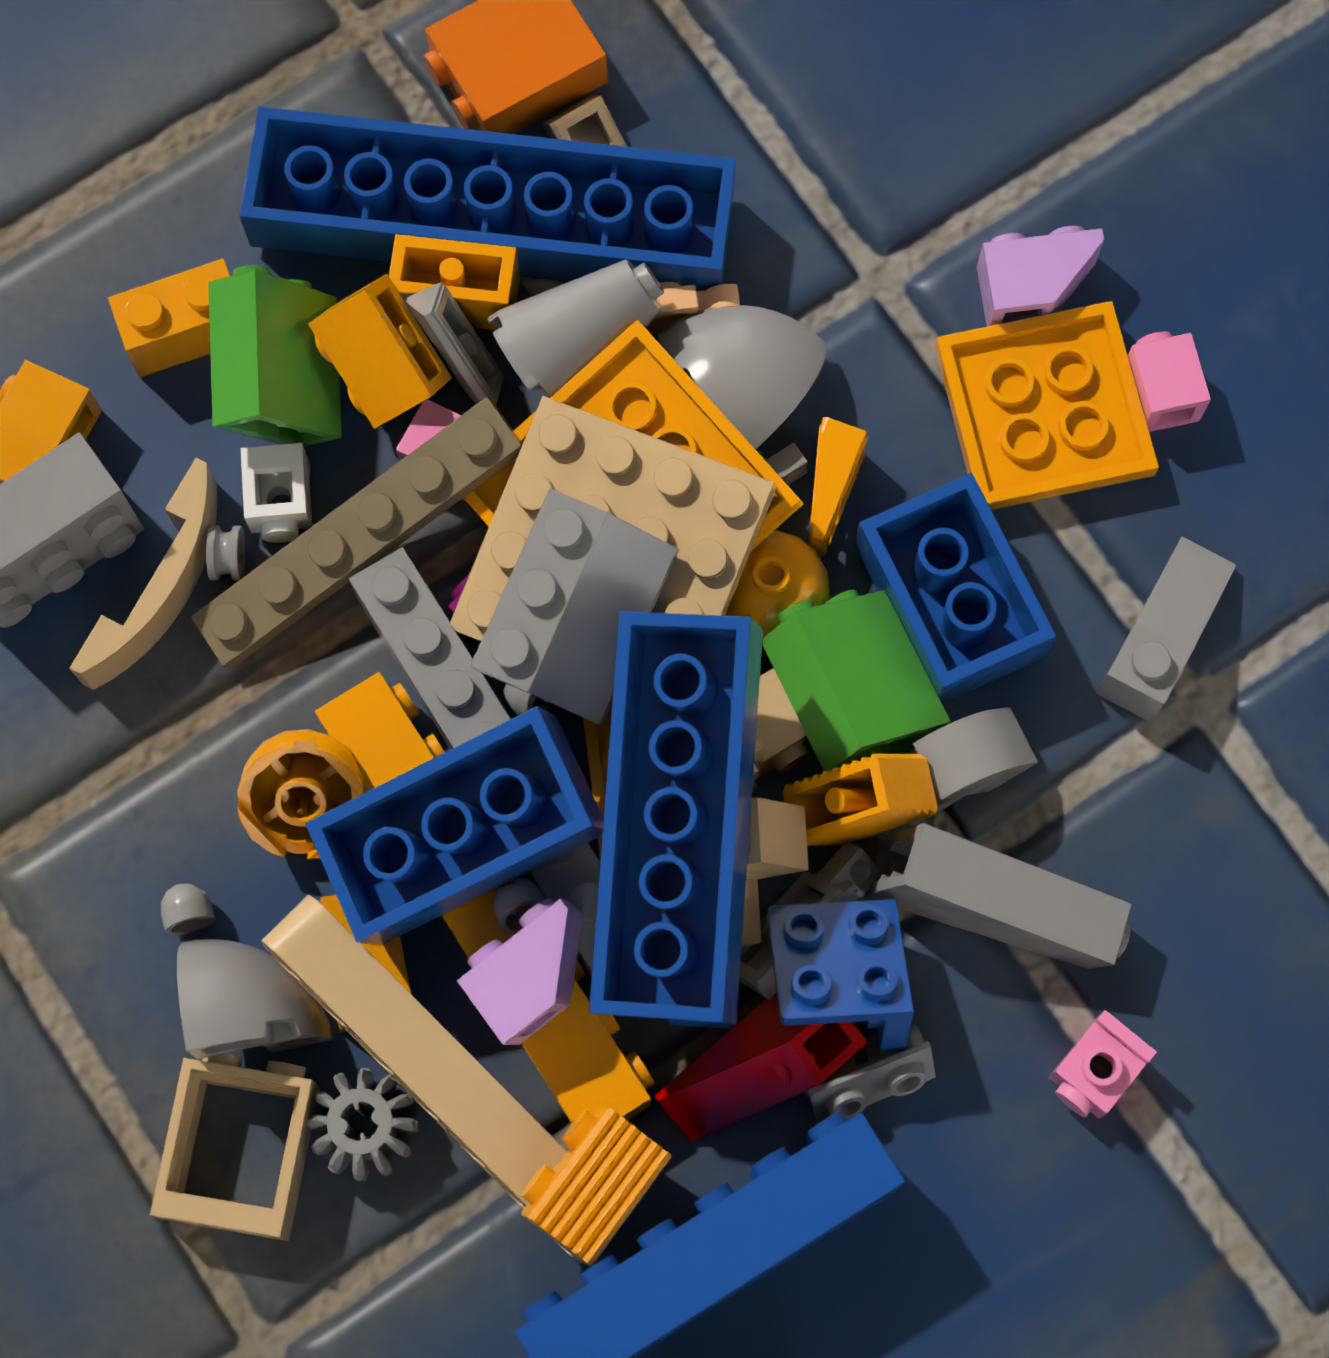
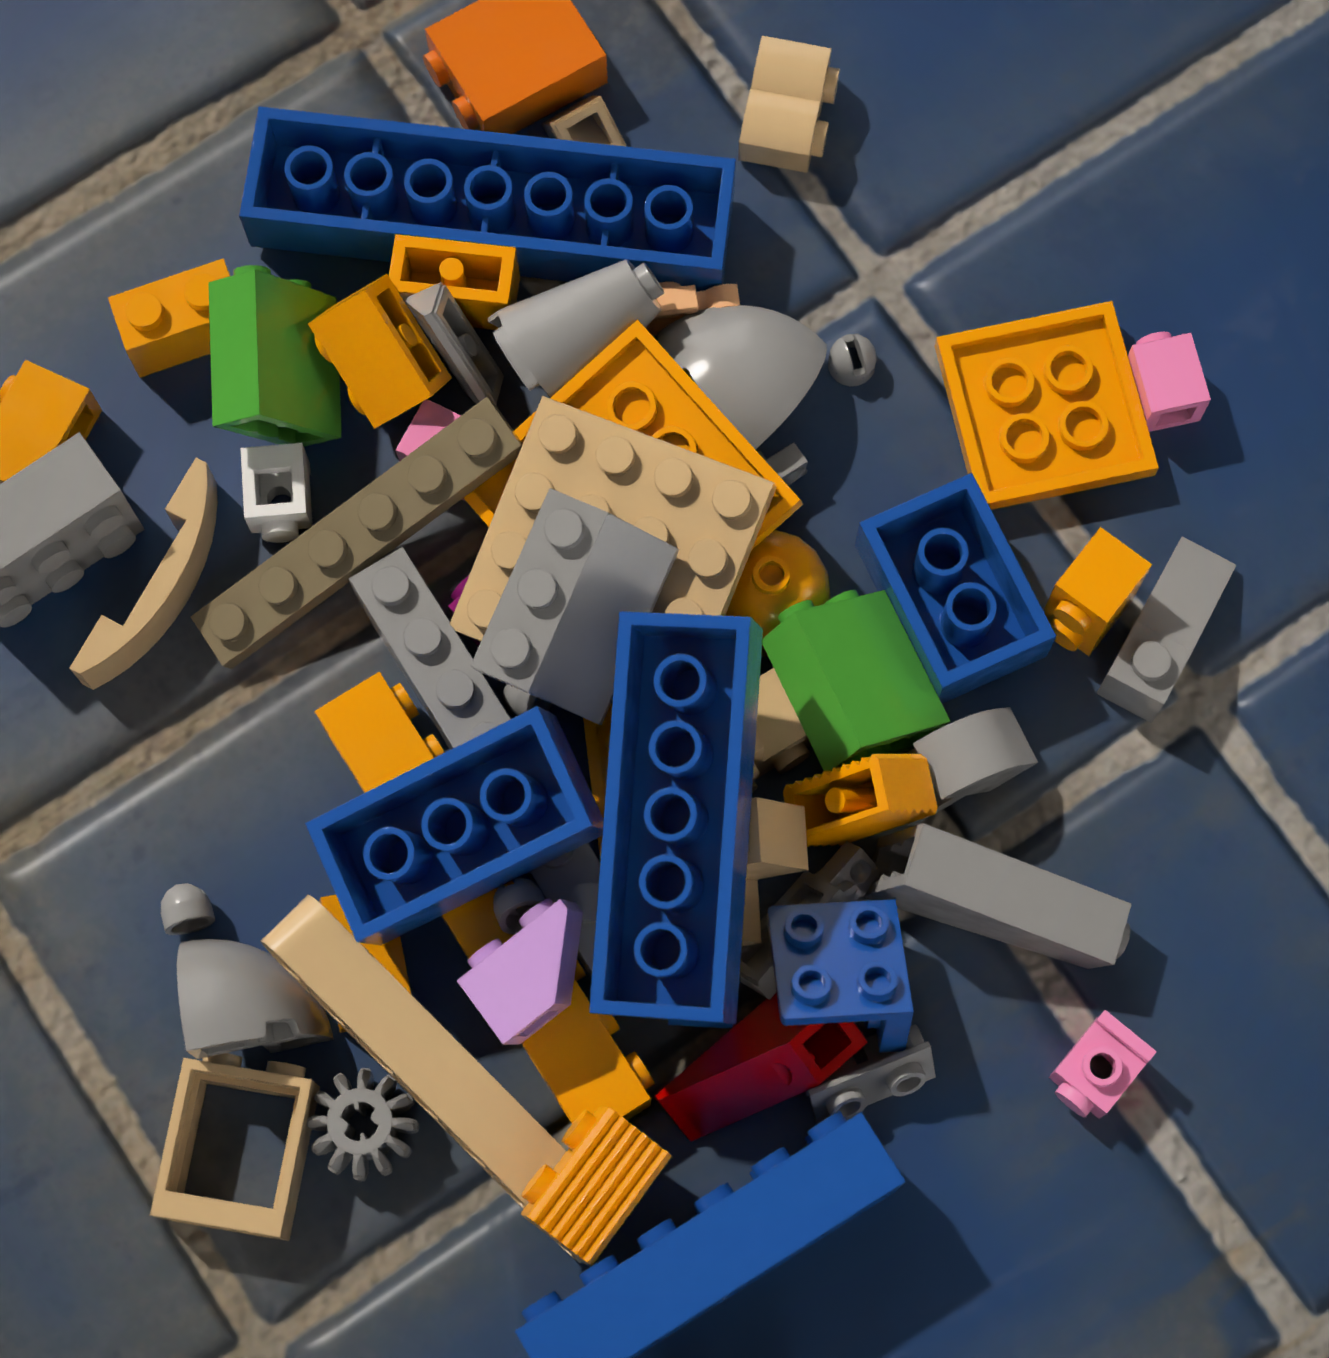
(225, 552): light grey bush -> none
(291, 783): light orange cylinder -> none
(785, 104): none -> tan brick
(838, 461): light orange slope -> none
(841, 362): none -> light grey hinge
(1035, 273): lavender slope -> none
(1094, 592): none -> light orange brick

